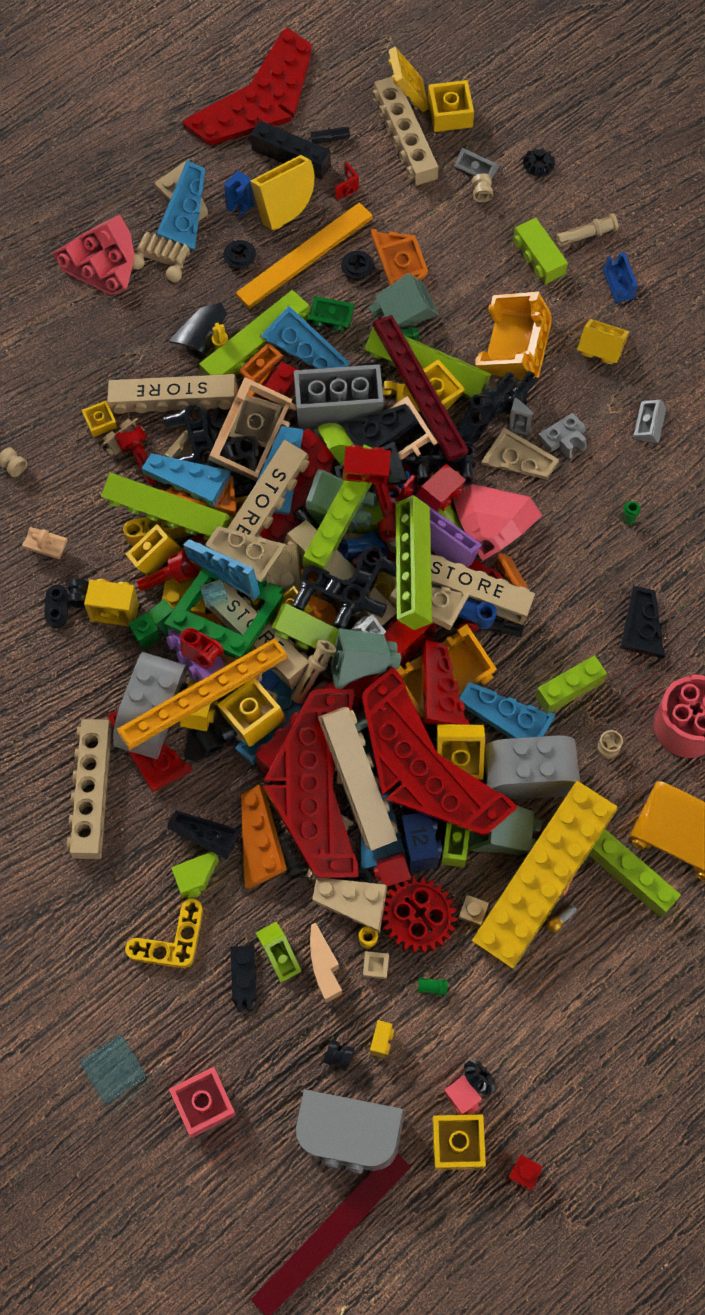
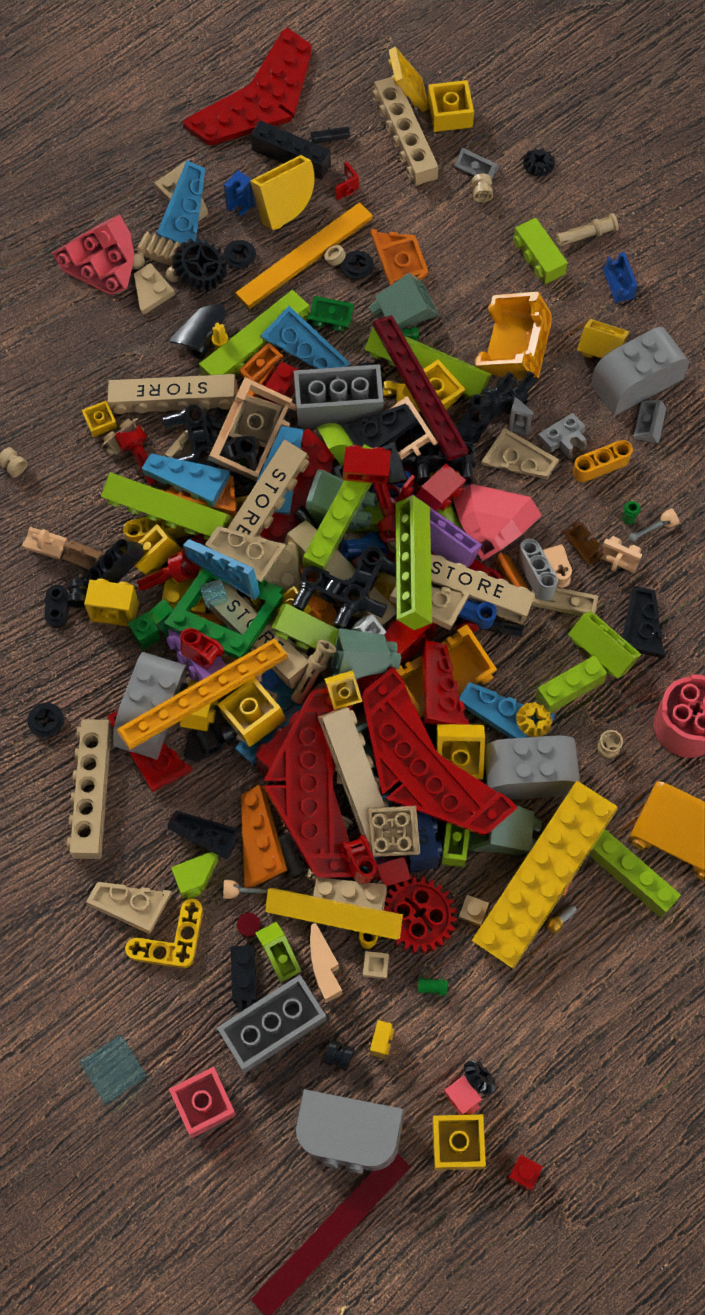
(39, 713): none -> black gear
(80, 554): none -> medium nougat hinge
(116, 561): none -> black beam
(130, 905): none -> tan wing
(151, 288): none -> tan wing
(191, 272): none -> black gear
(232, 889): none -> light nougat hinge
(248, 925): none -> dark red tile
(272, 1024): none -> light grey brick
(334, 913): none -> yellow tile
(335, 255): none -> tan tile
(343, 690): none -> yellow piece
(358, 854): none -> red piece
(394, 831): none -> tan tile
(527, 725): none -> yellow gear
(537, 569): none -> light grey beam
(558, 560): none -> light nougat piece
(568, 602): none -> tan tile
(590, 550): none -> reddish brown hinge
(605, 644): none -> lime brick
(607, 453): none -> light orange beam
(621, 556): none -> light nougat hips
(639, 370): none -> light grey brick
(668, 519): none -> hinge

